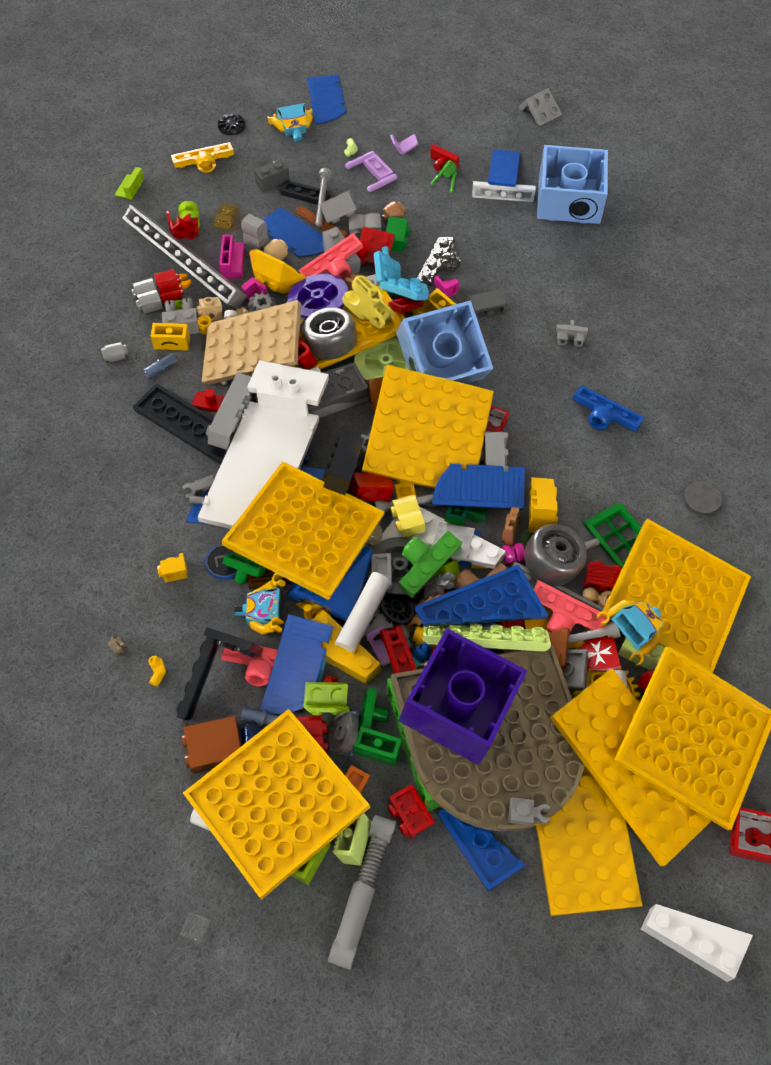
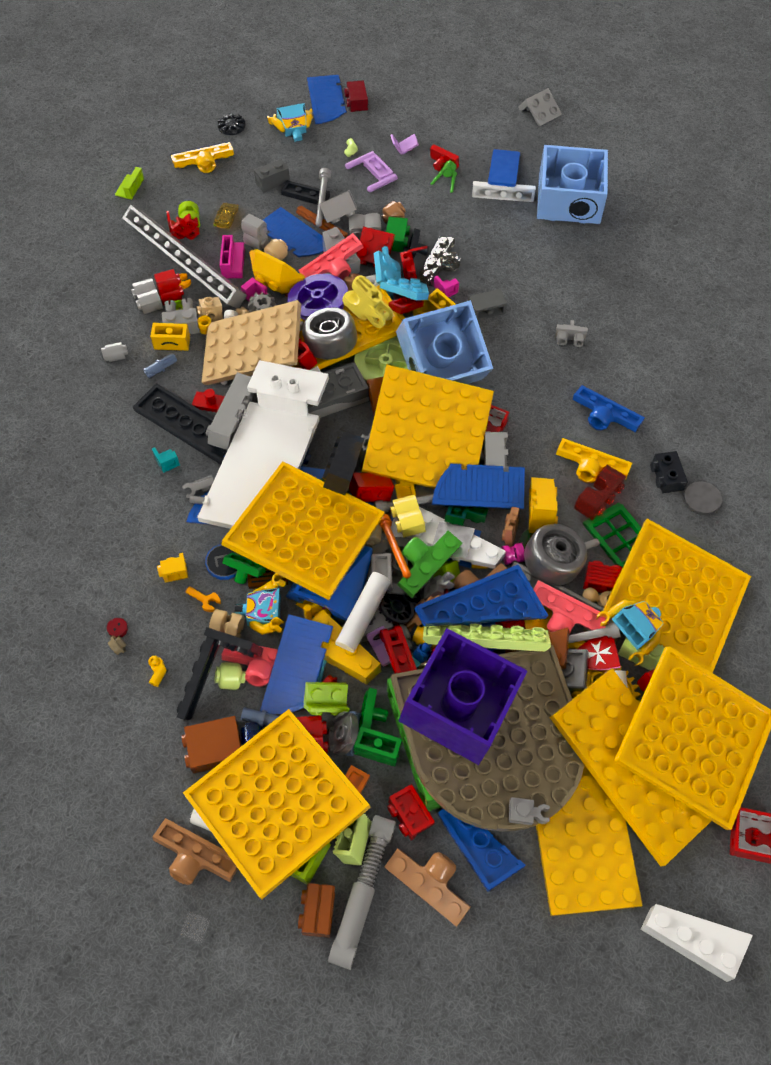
(117, 627): none -> dark red tile
(166, 460): none -> teal panel
(193, 854): none -> medium nougat plate
(204, 599): none -> light orange bar
(227, 623): none -> tan wheel
(229, 675): none -> yellowish green head
(317, 911): none -> dark orange brick
(356, 96): none -> dark red brick
(386, 524): none -> orange piece
(408, 263): none -> red piece
(414, 243): none -> black tile
(430, 882): none -> medium nougat plate
(590, 460): none -> yellow plate
(594, 502): none -> clear red arch
(669, 472): none -> black brick

